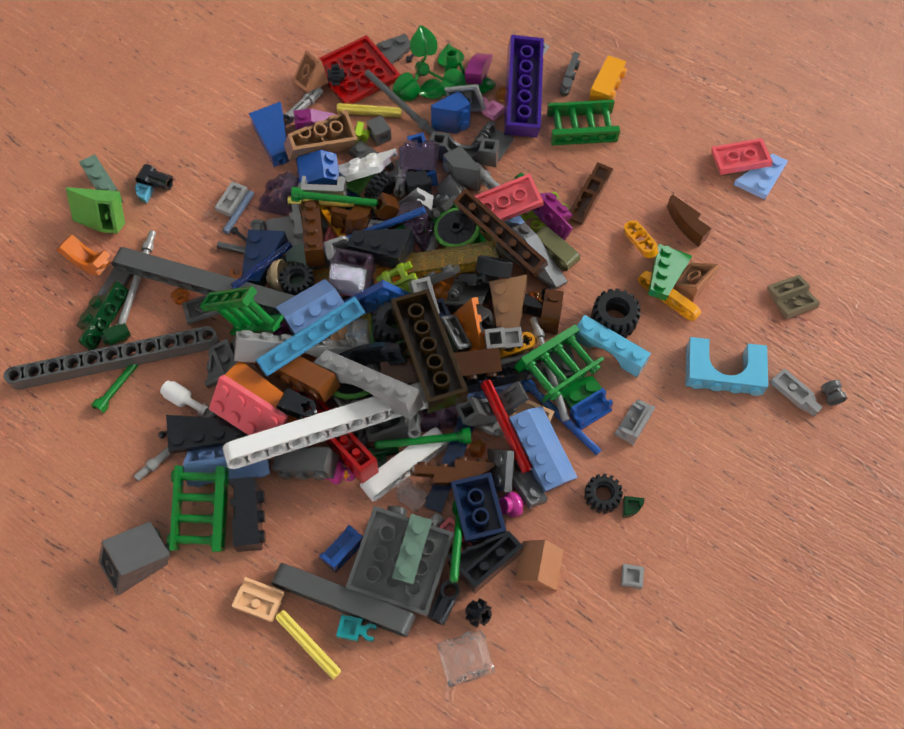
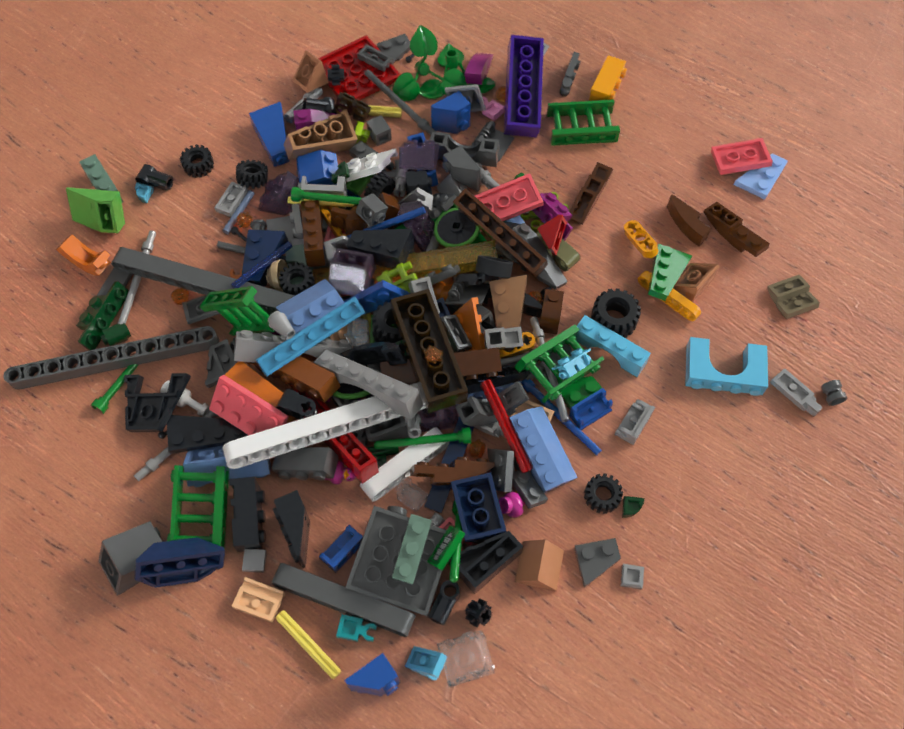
(151, 410): none -> black wing
(178, 562): none -> dark blue wedge
(197, 153): none -> black tyre
(244, 220): none -> clear orange plate
(251, 174): none -> black tyre
(254, 560): none -> light grey tile
(280, 323): none -> light grey cone
(296, 522): none -> black slope
(325, 104): none -> black piece
(341, 171): none -> dark green tile
(357, 108): none -> dark brown plate
(371, 209): none -> dark grey brick
(372, 59): none -> dark grey tile
(374, 678): none -> blue slope
(426, 662): none -> medium azure slope
(433, 354): none -> clear orange plate
(446, 547): none -> green tile
(553, 232): none -> red slope
(578, 359): none -> medium azure hinge
(596, 558): none -> dark grey wing
(731, 228): none -> reddish brown slope

